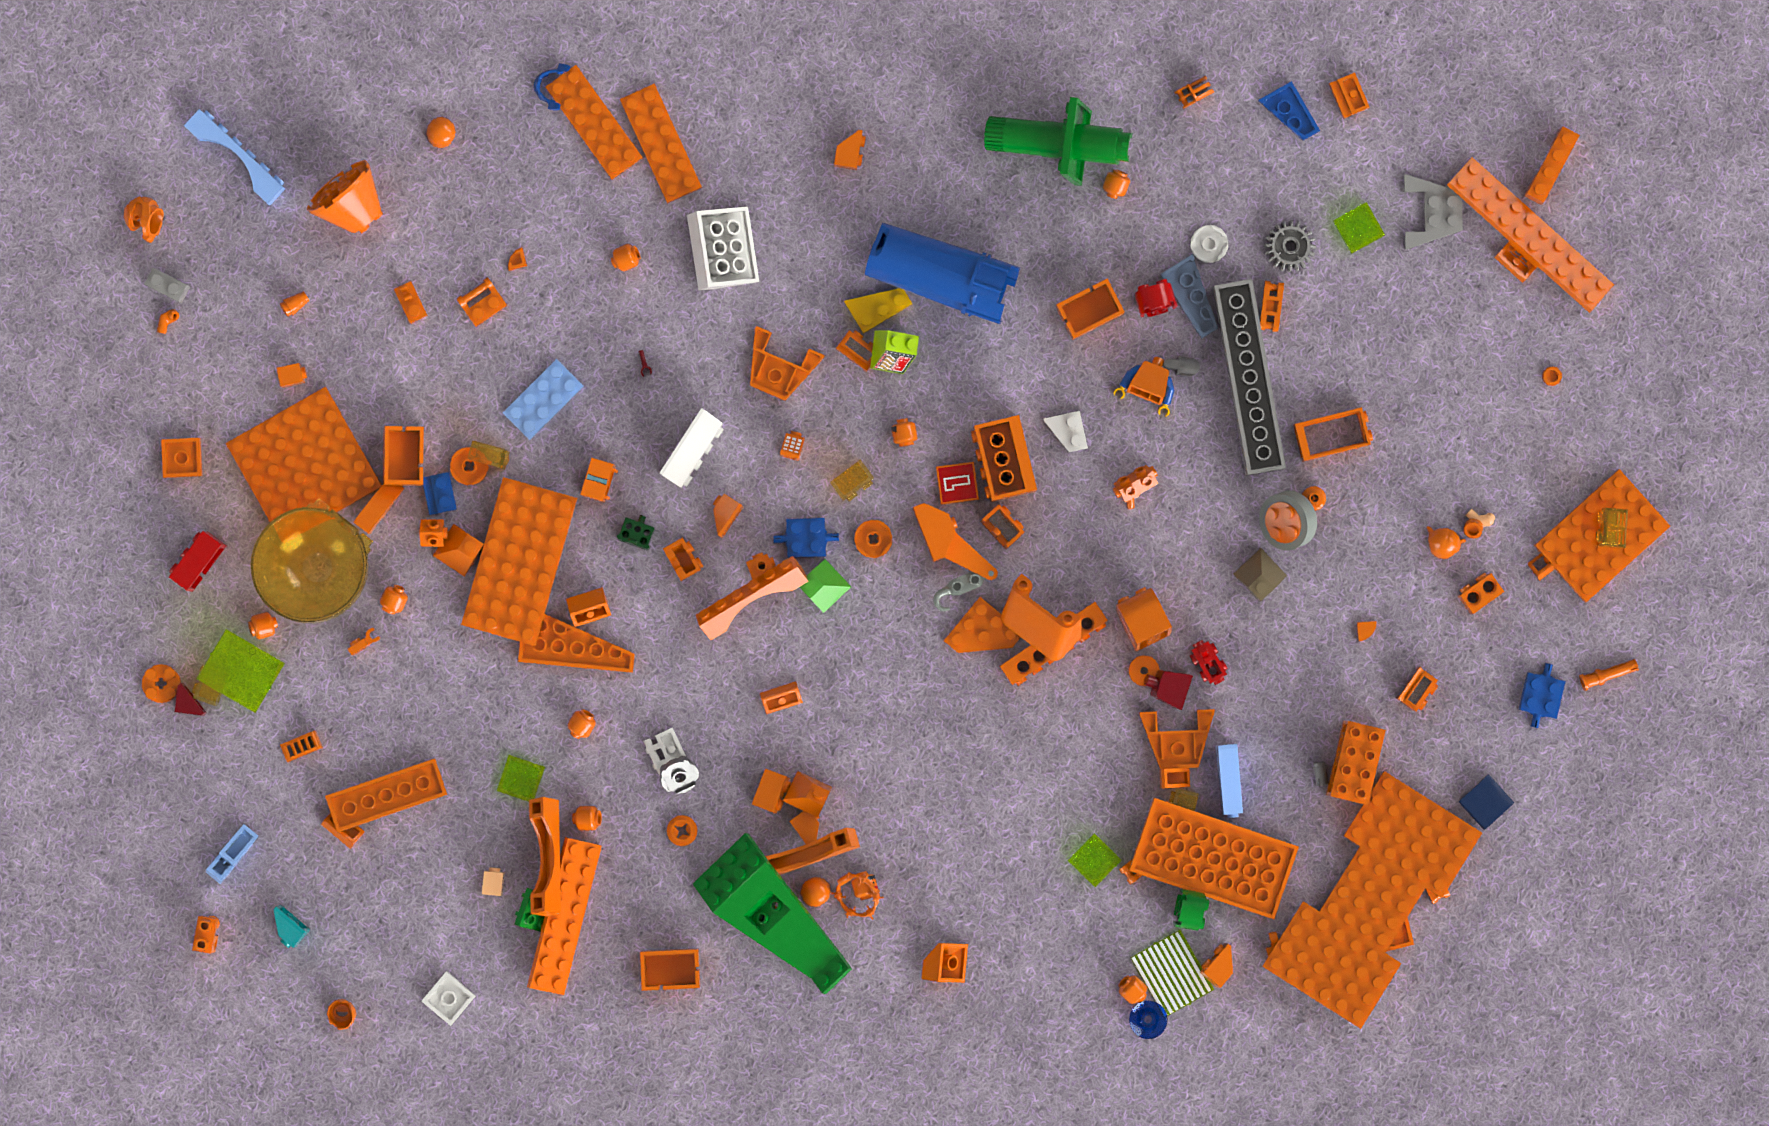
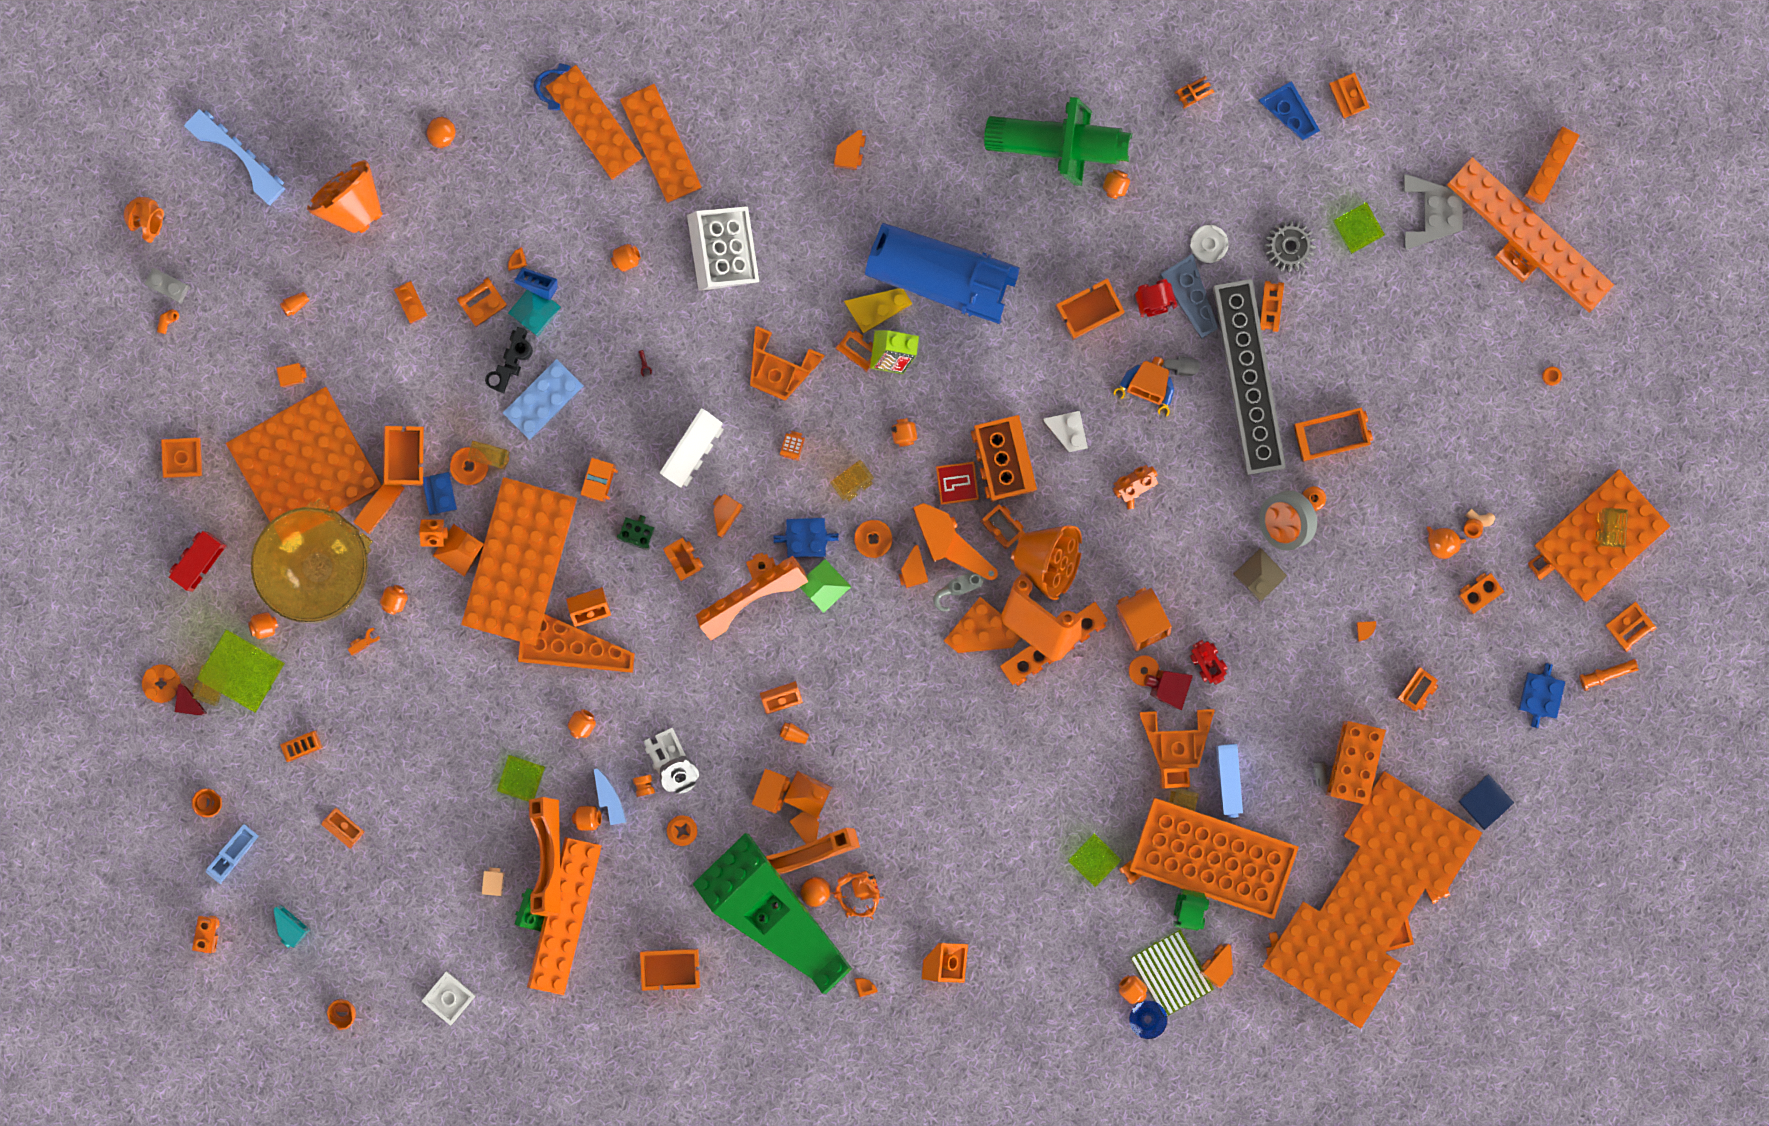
(199, 803): none -> orange hair
(386, 795): orange plate -> none
(511, 357): none -> black plate
(534, 312): none -> teal slope
(548, 286): none -> blue slope
(608, 797): none -> light blue slope
(643, 785): none -> orange wheel
(793, 733): none -> orange cone
(865, 987): none -> orange tile
(913, 569): none -> orange slope
(1049, 558): none -> orange cone
(1628, 620): none -> orange plate

